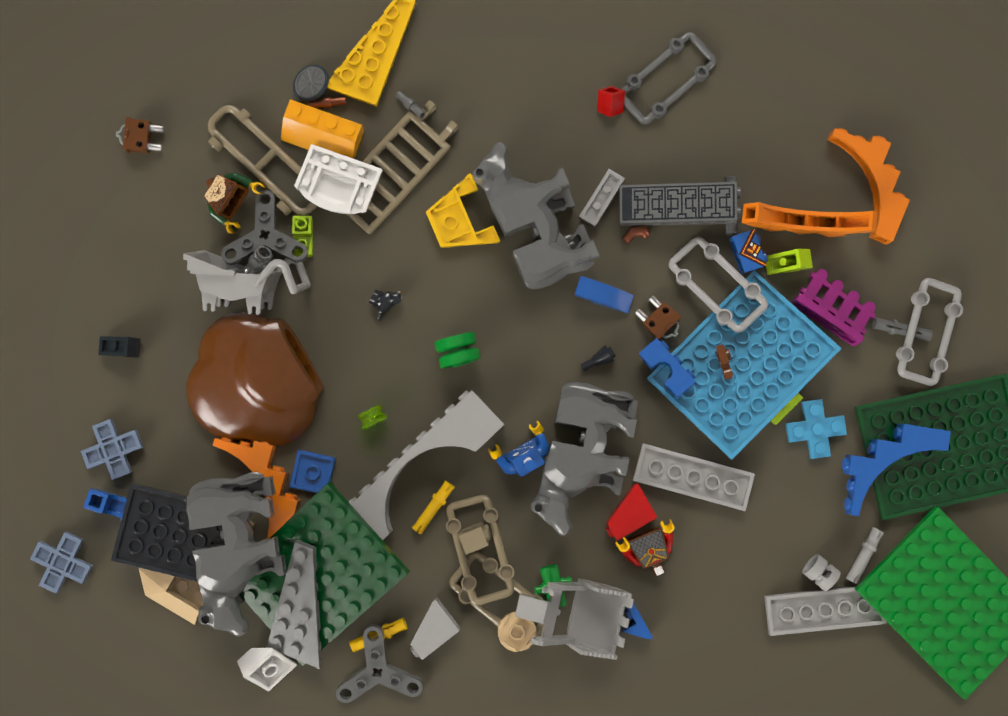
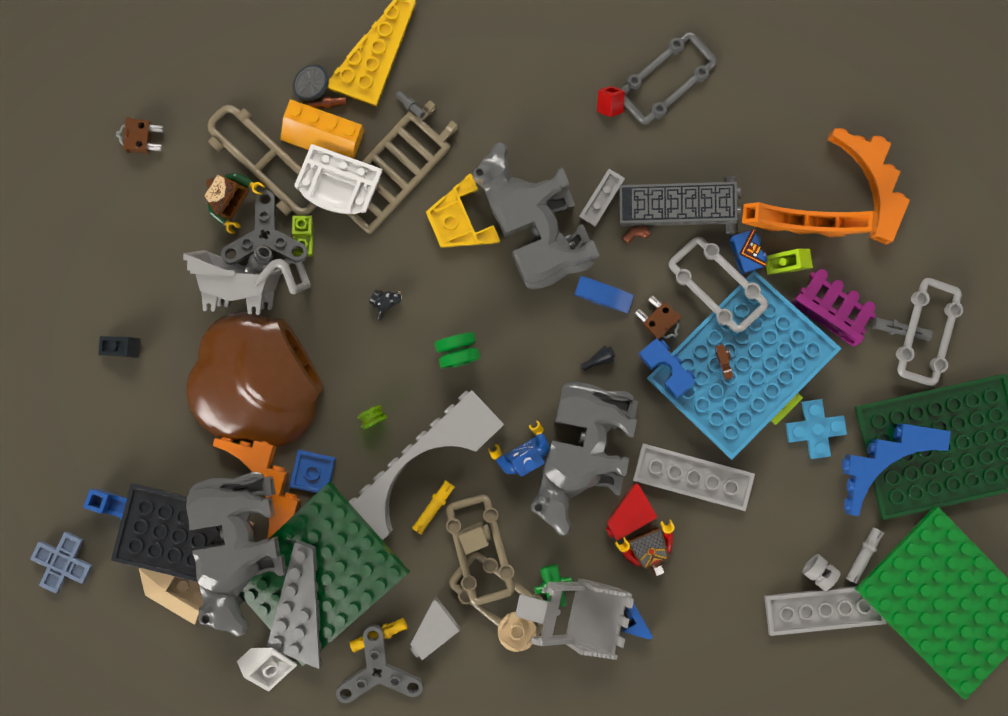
(112, 449): sand blue plate -> none

